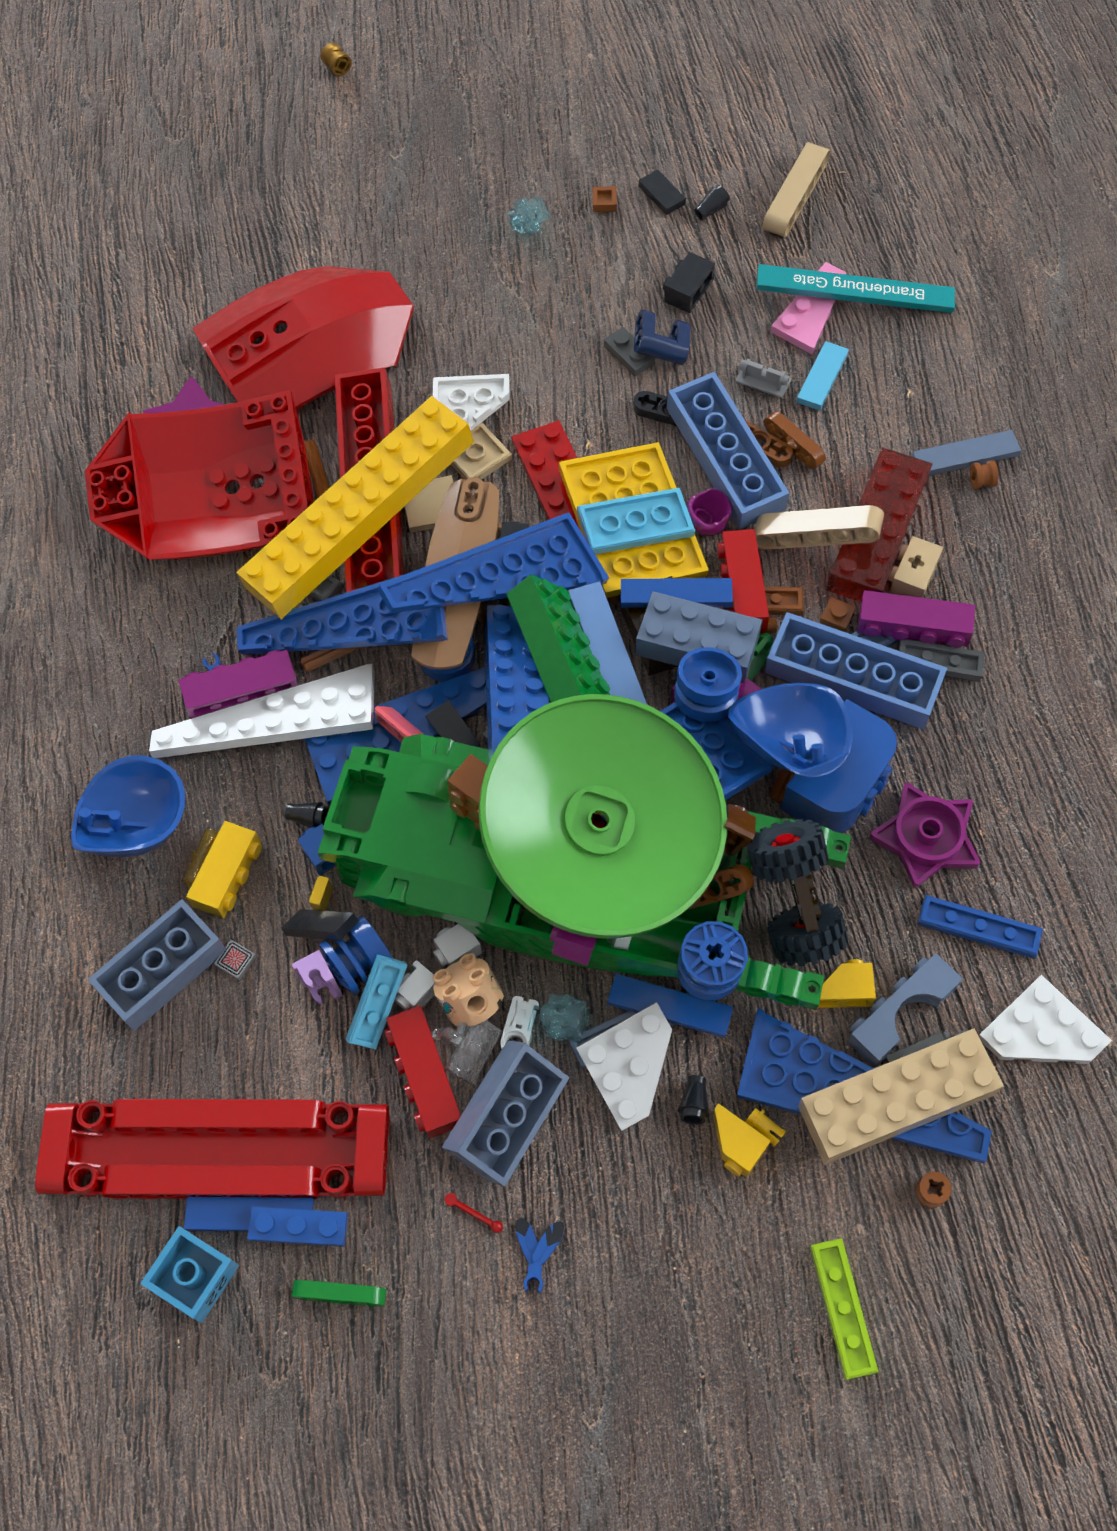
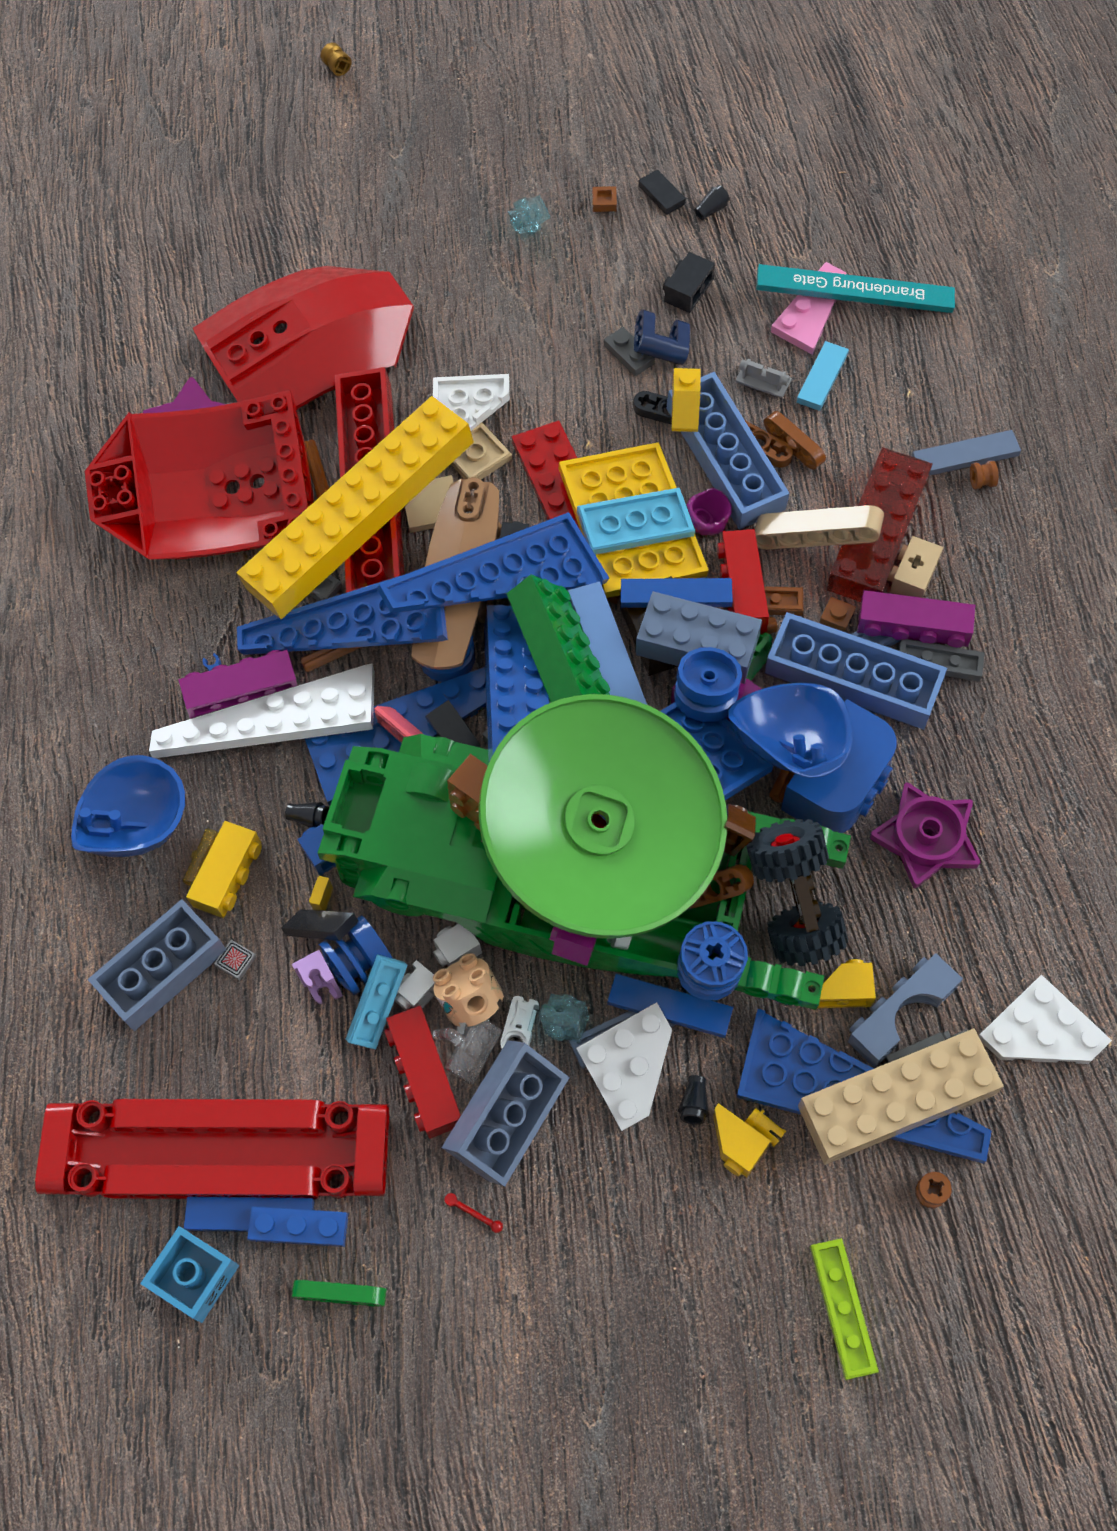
(537, 1253): blue piece -> none
(686, 399): none -> yellow slope
(796, 189): tan beam -> none
(980, 926): blue tile -> none

